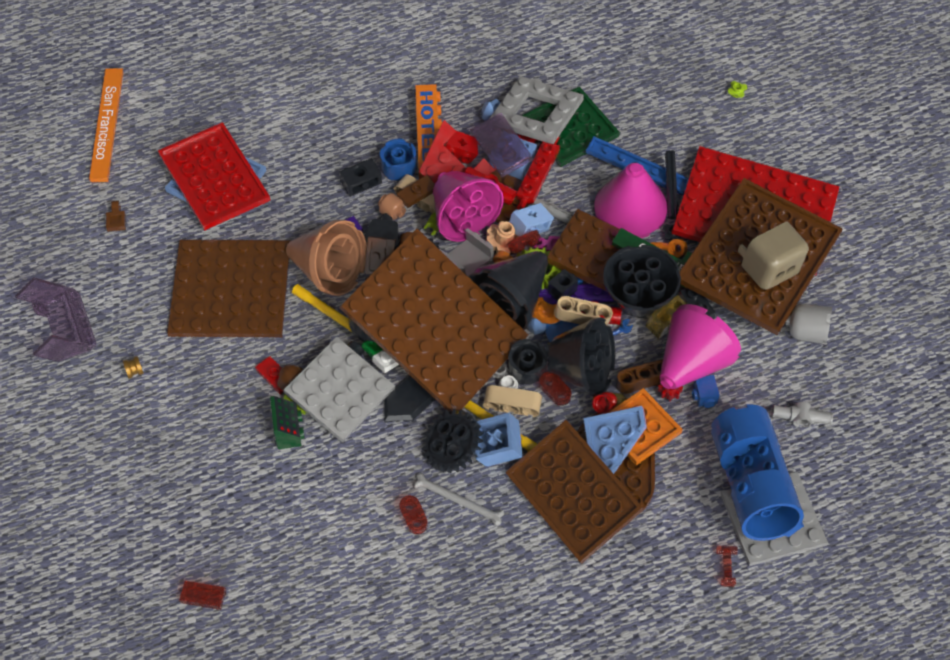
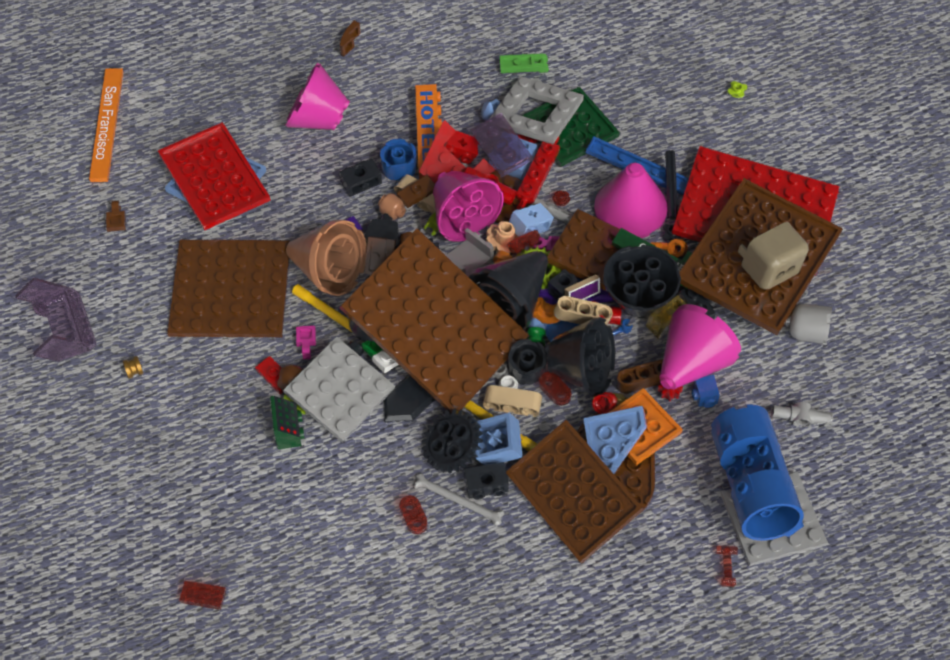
(306, 337): none -> dark pink plate
(319, 103): none -> dark pink cone
(348, 37): none -> reddish brown slope
(494, 473): none -> black brick
(524, 63): none -> bright green plate
(537, 334): none -> green wheel
(561, 201): none -> clear red plate
(585, 288): none -> tile

